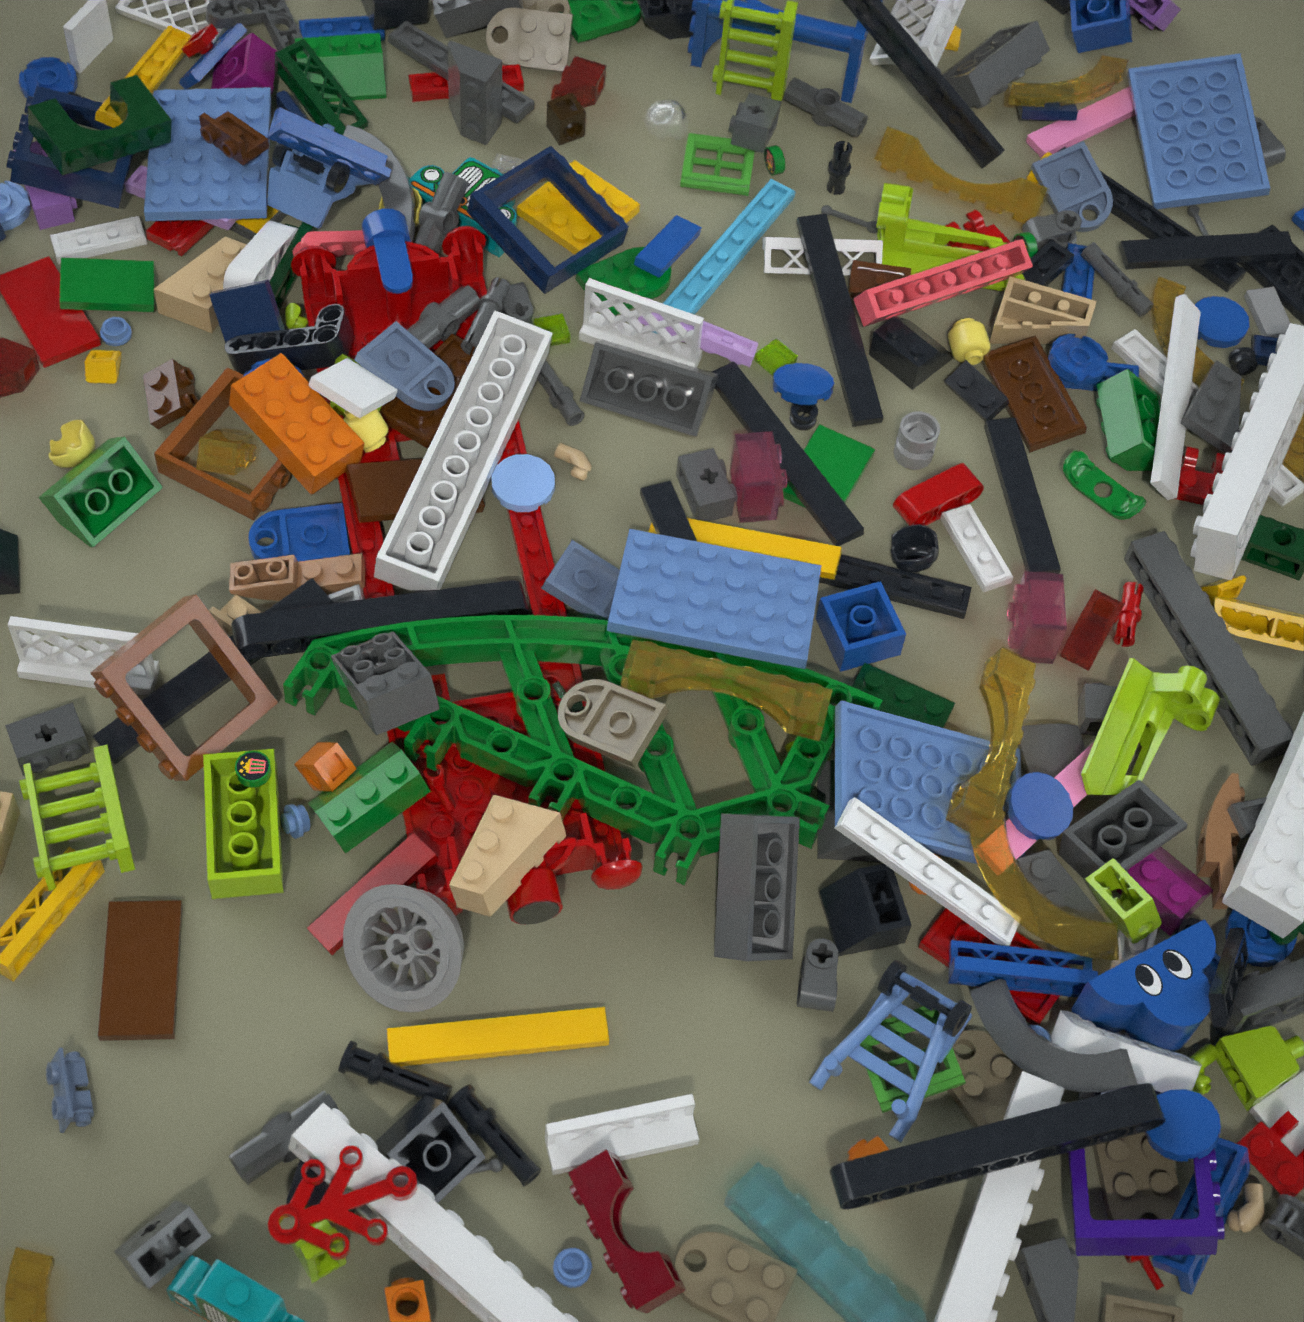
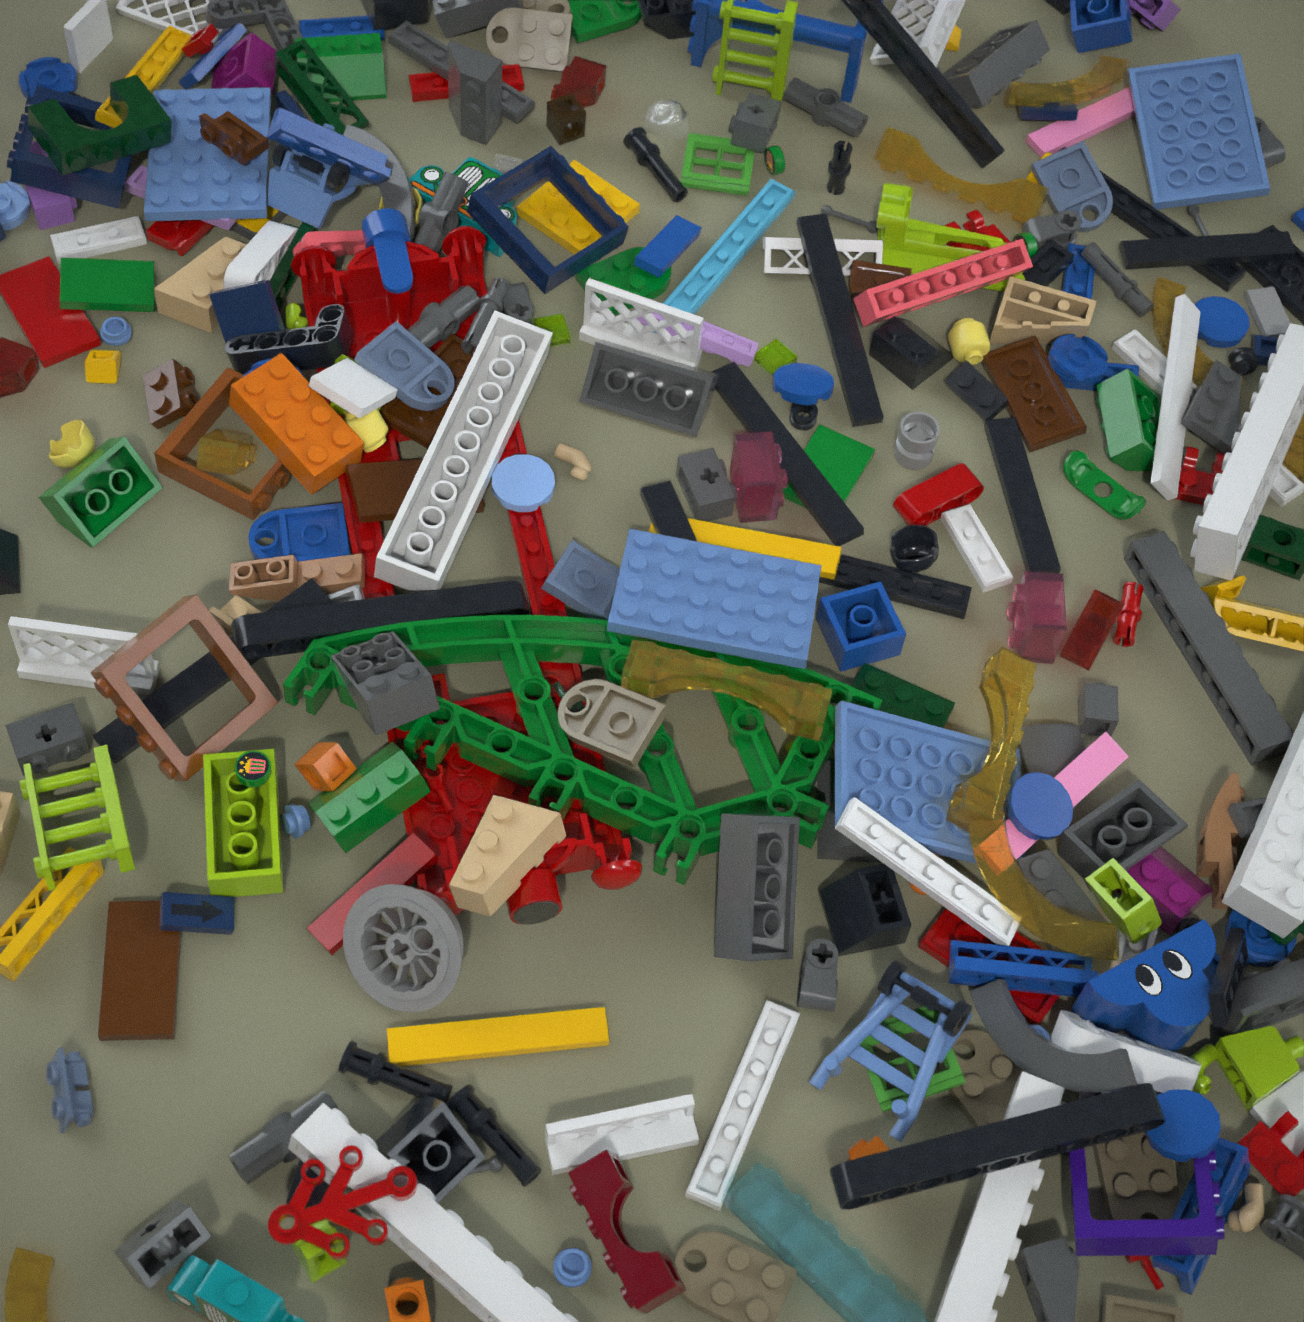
(196, 913): none -> dark blue tile
(560, 395): dark grey pin -> none
(649, 156): none -> black pin
(742, 1106): none -> white tile
(1142, 714): lime panel -> none

